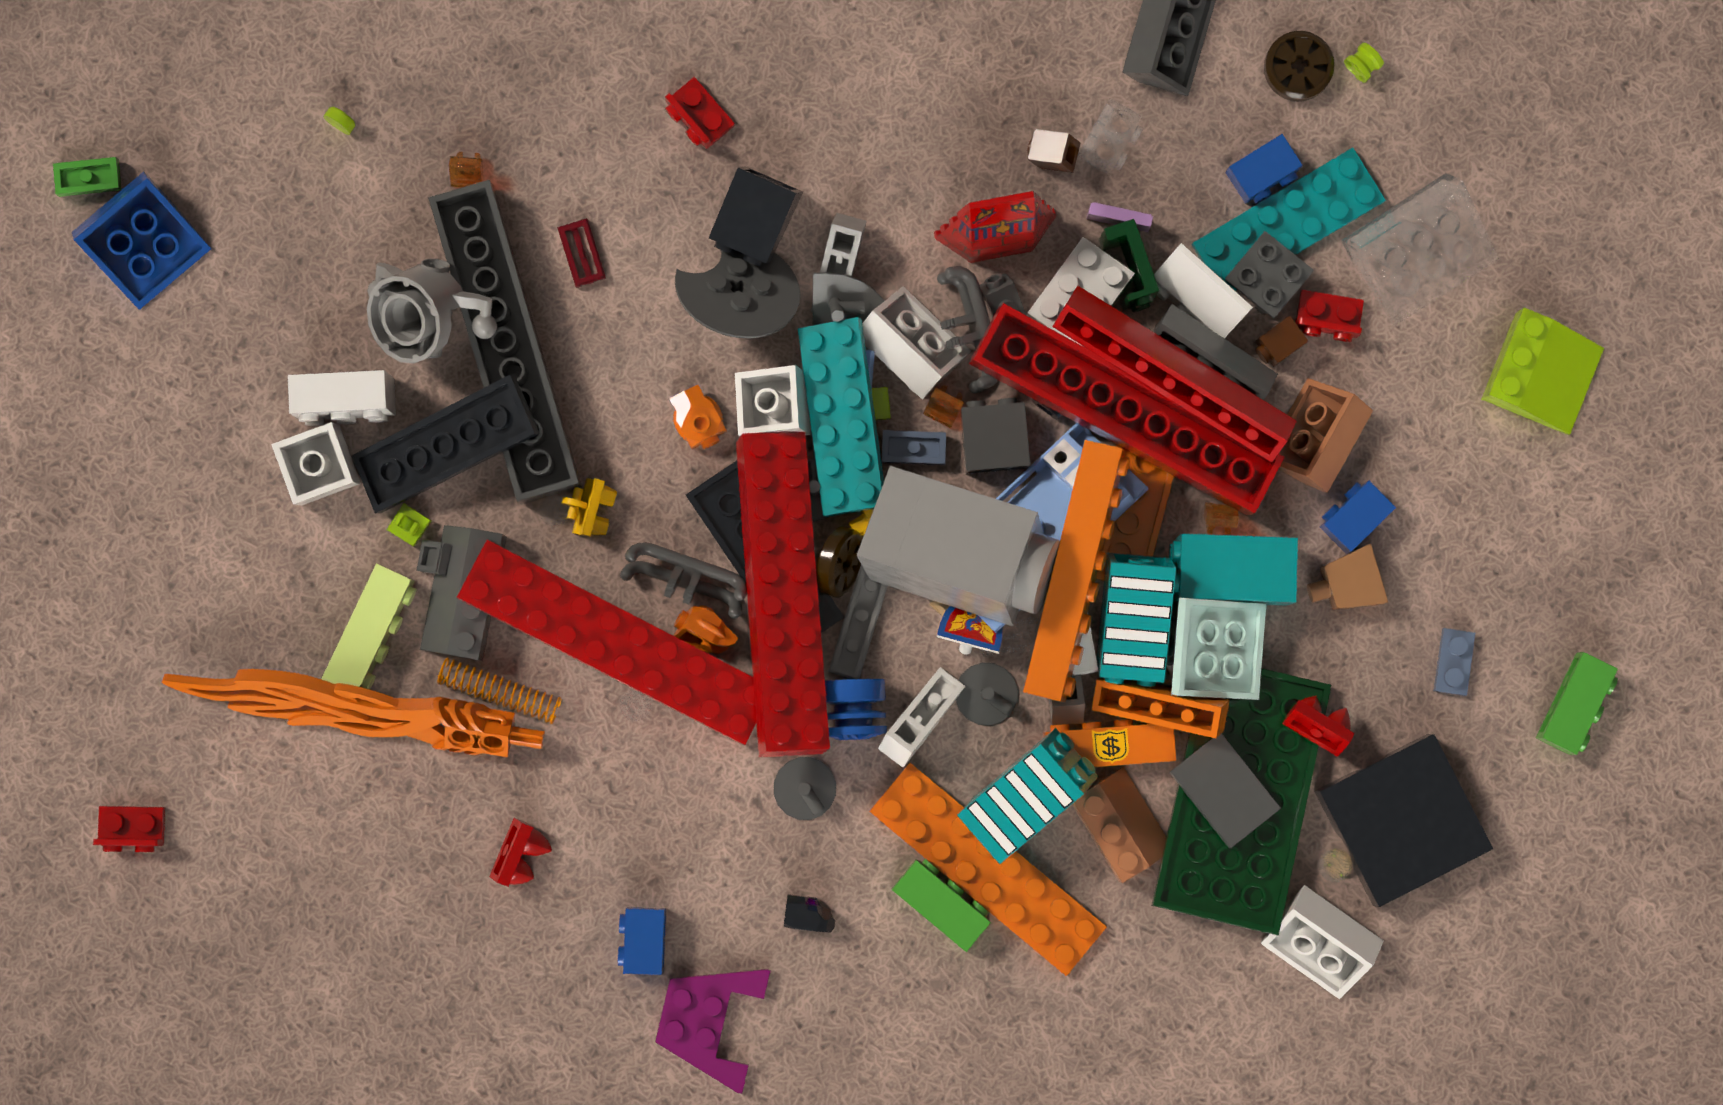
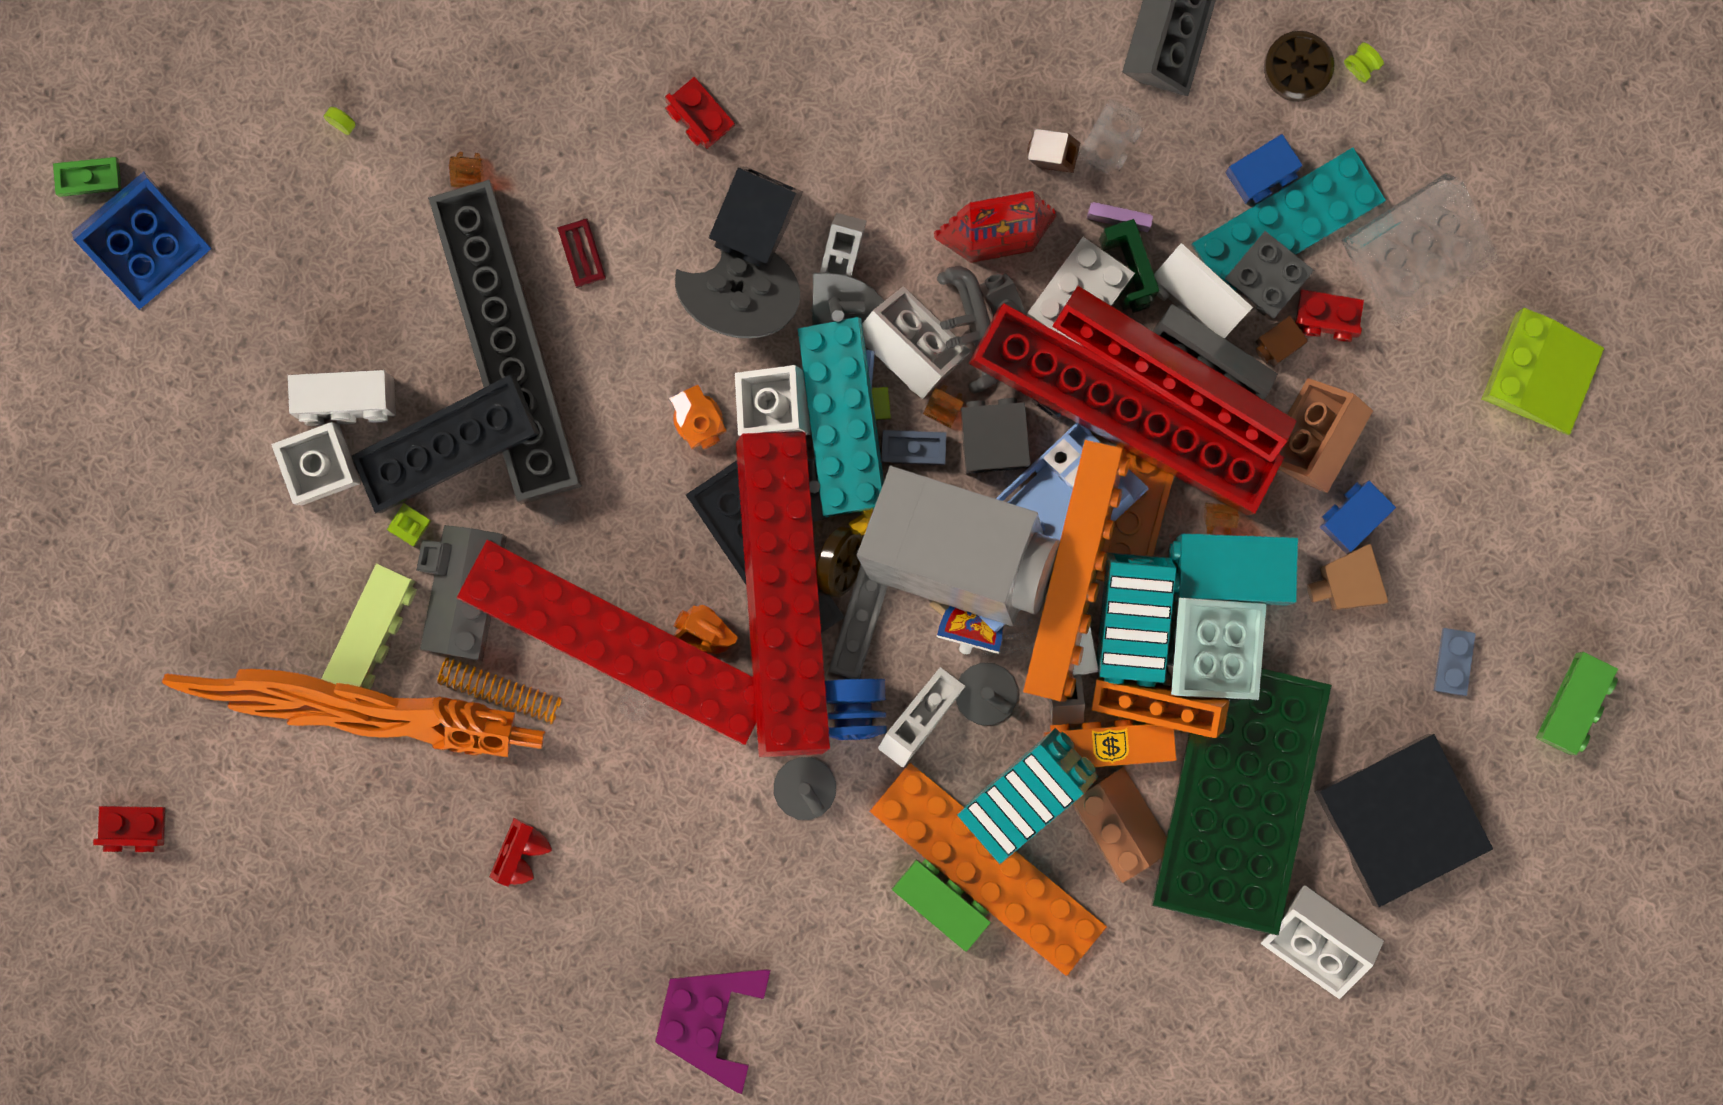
(414, 309): light grey piece -> none
(584, 507): yellow hips -> none
(643, 940): blue brick -> none
(686, 575): dark grey piece -> none
(807, 914): black rock -> none
(1224, 790): dark grey tile -> none
(1328, 732): red tile -> none
(1335, 865): clear tile -> none

